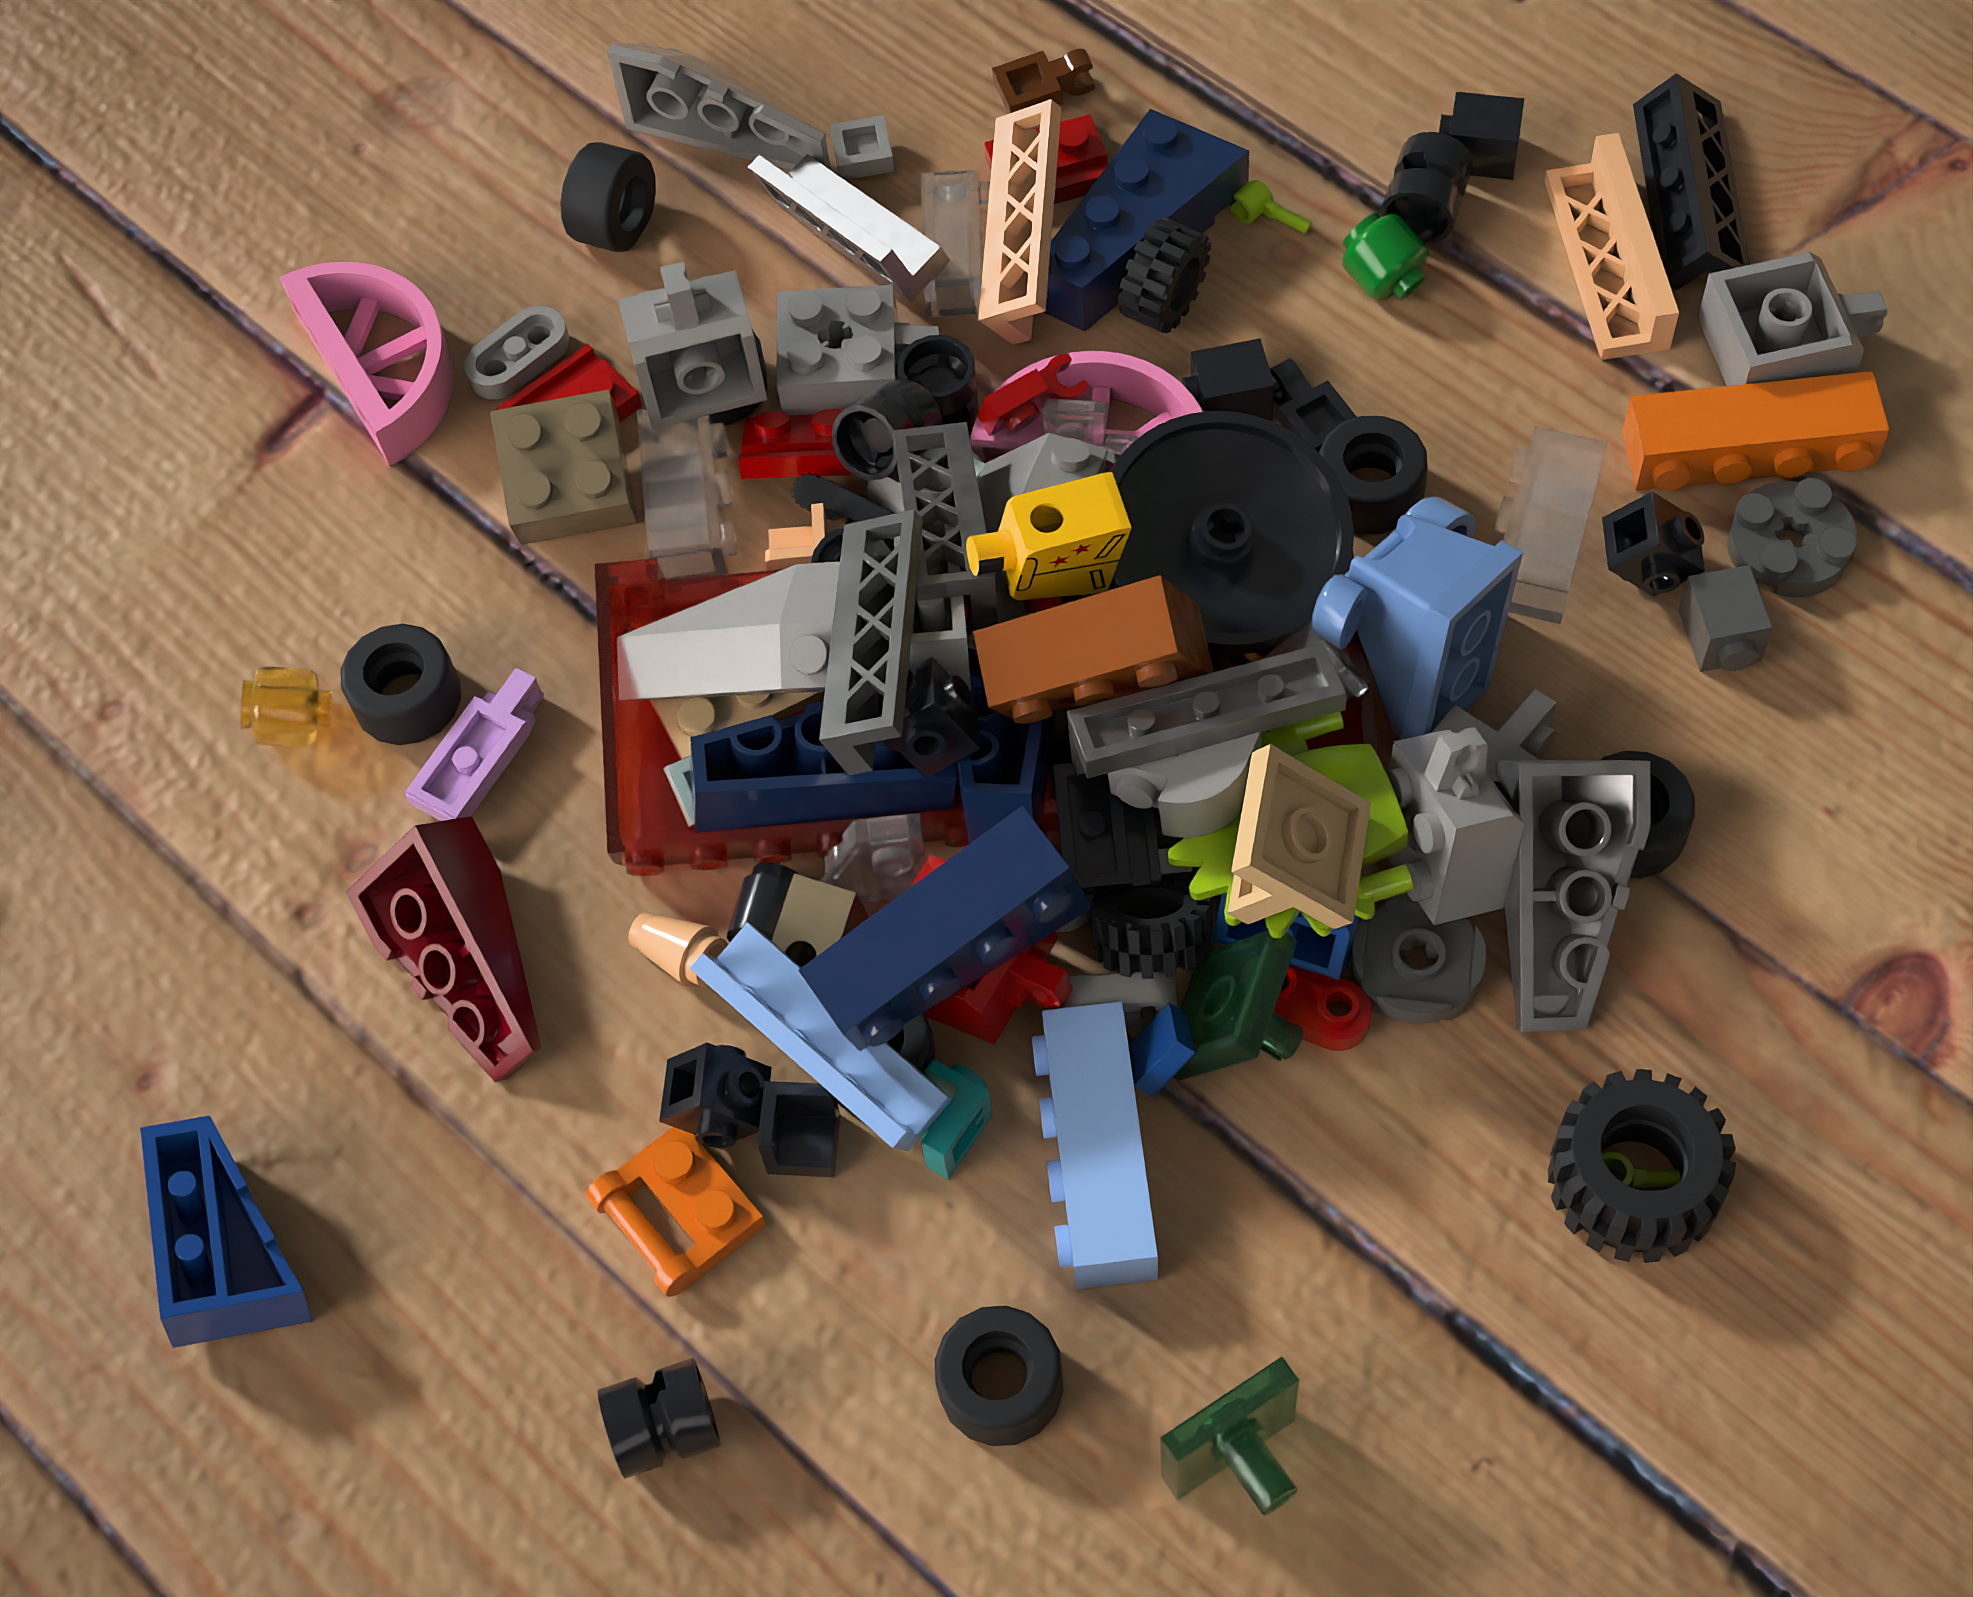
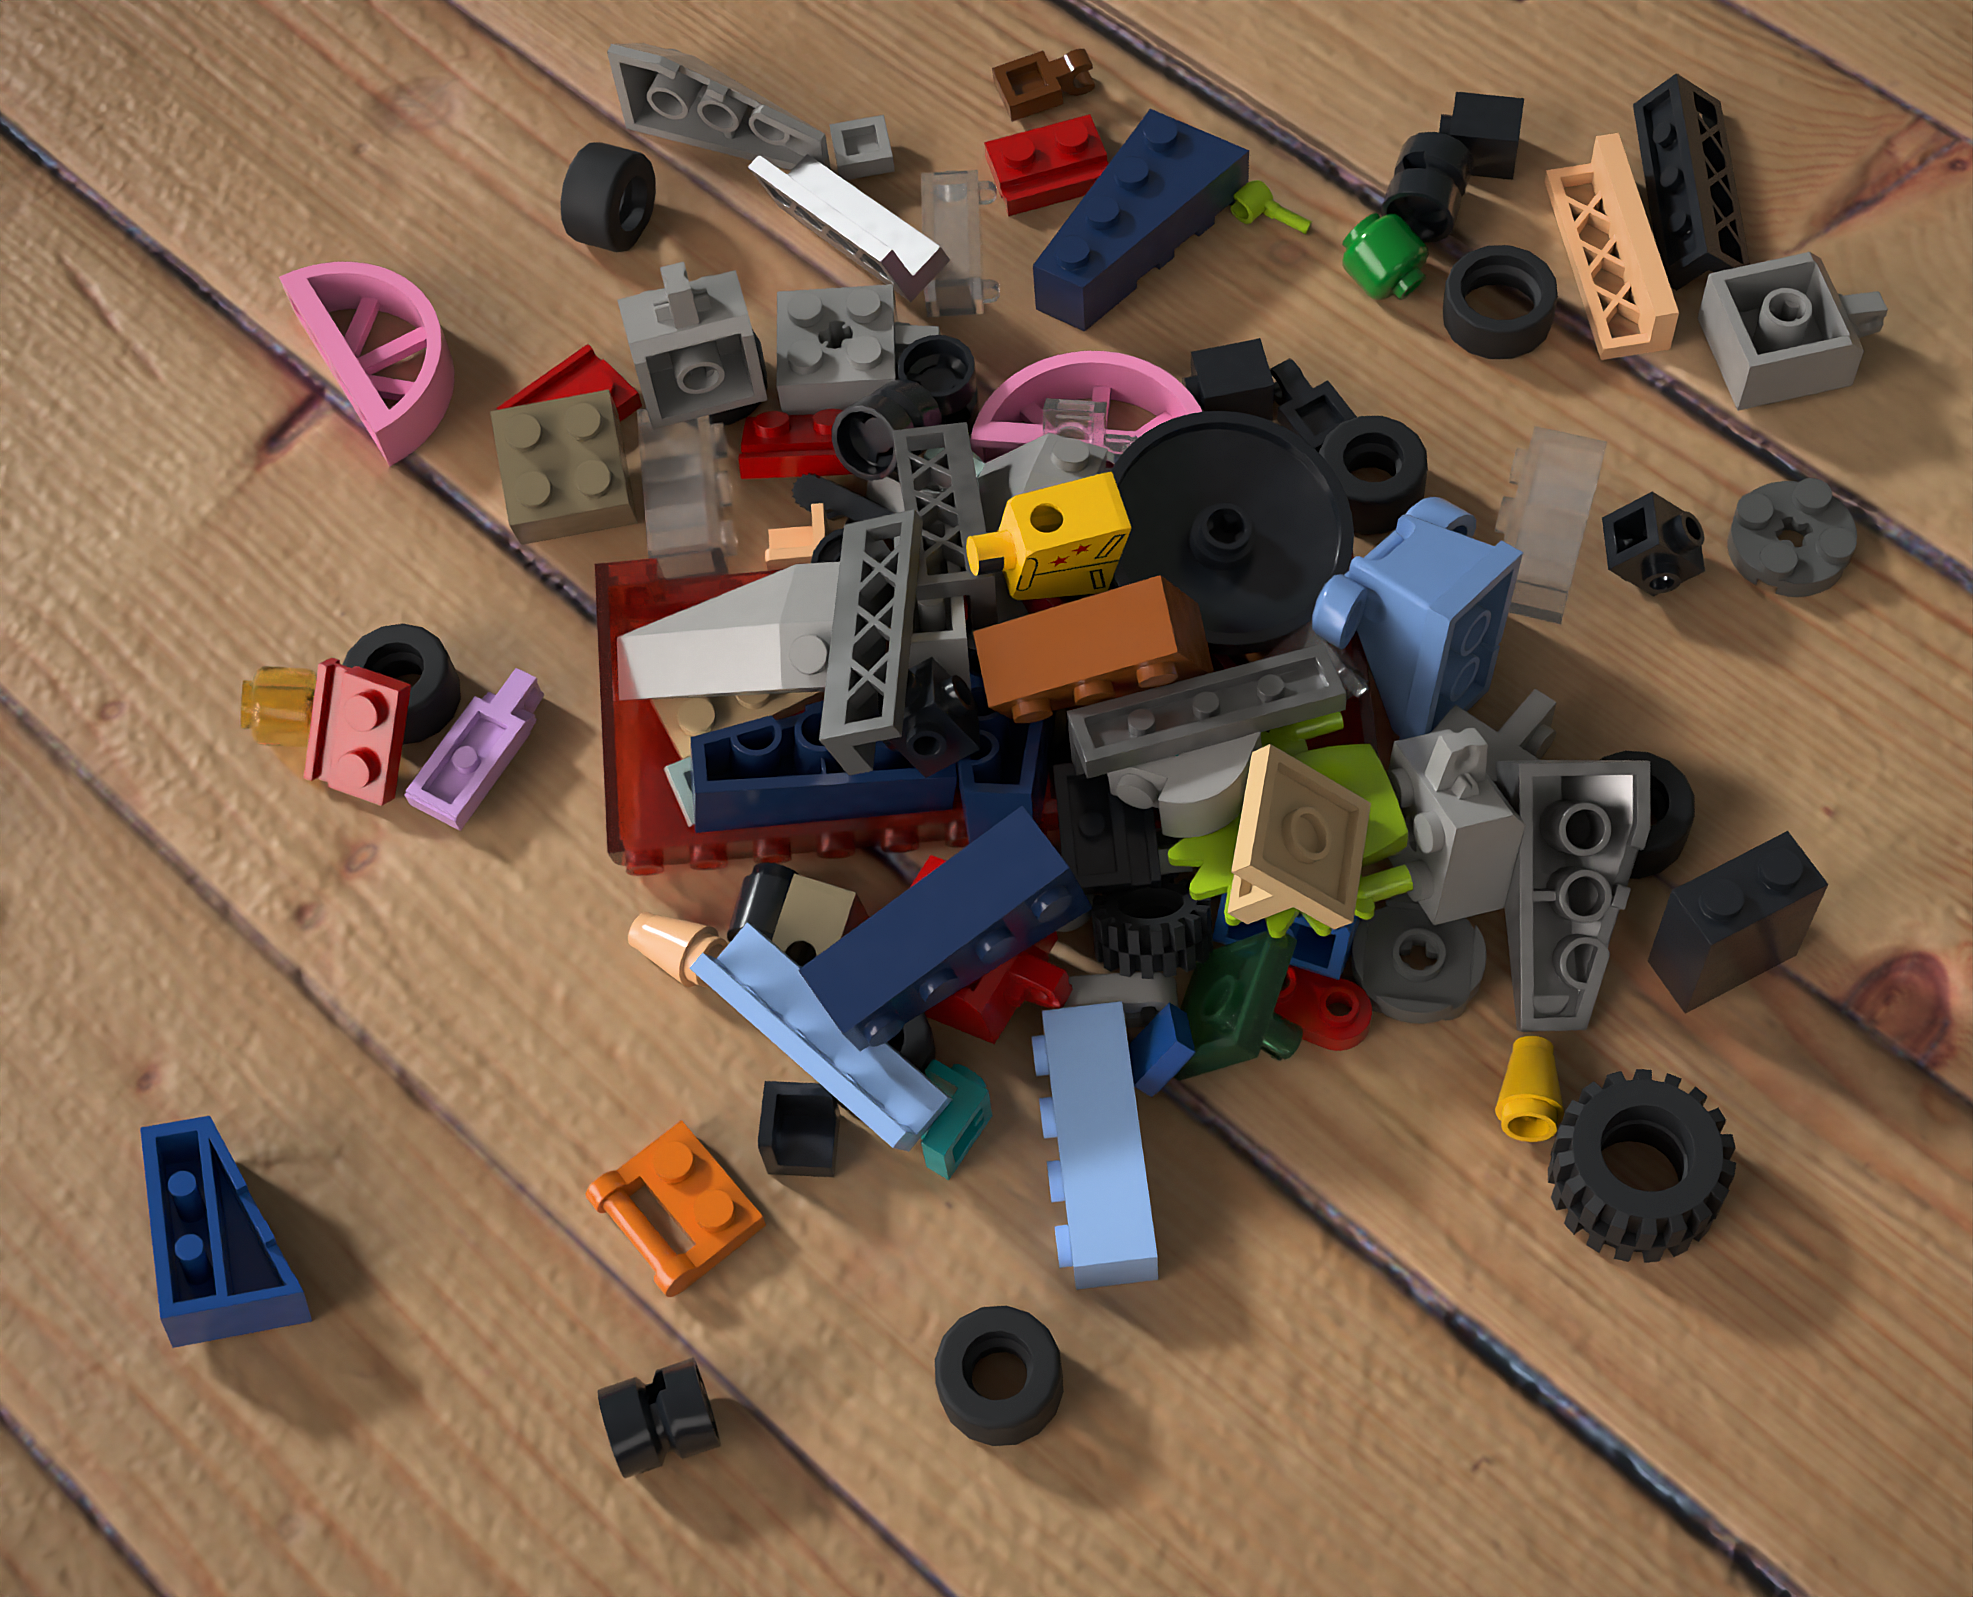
(357, 731): none -> plate
(448, 922): dark red wedge -> none
(514, 352): light grey plate -> none
(714, 1094): black brick -> none
(877, 857): clear wing -> none
(1020, 220): light nougat fence -> none
(1020, 400): red plate -> none
(1164, 275): black tyre -> none
(1234, 1435): clear green tile -> none
(1506, 267): none -> black tyre
(1530, 1094): none -> yellow cone
(1640, 1177): lime hand -> none
(1725, 619): dark grey brick -> none
(1736, 921): none -> black brick
(1755, 431): orange brick -> none

